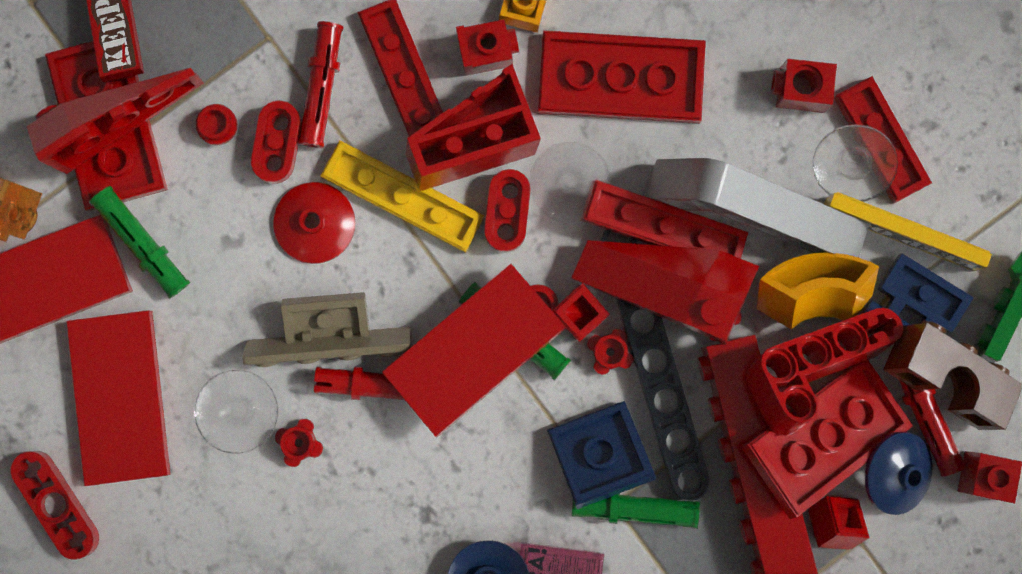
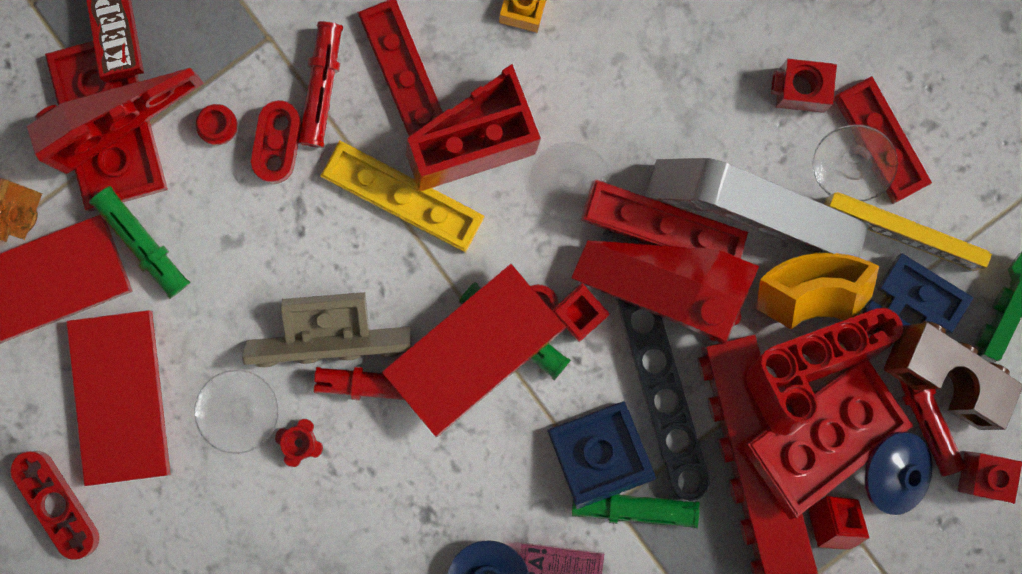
(331, 234): red dish -> none
(480, 60): red brick -> none
(507, 211): red plate -> none
(621, 356): red plate -> none
(622, 77): red tile -> none

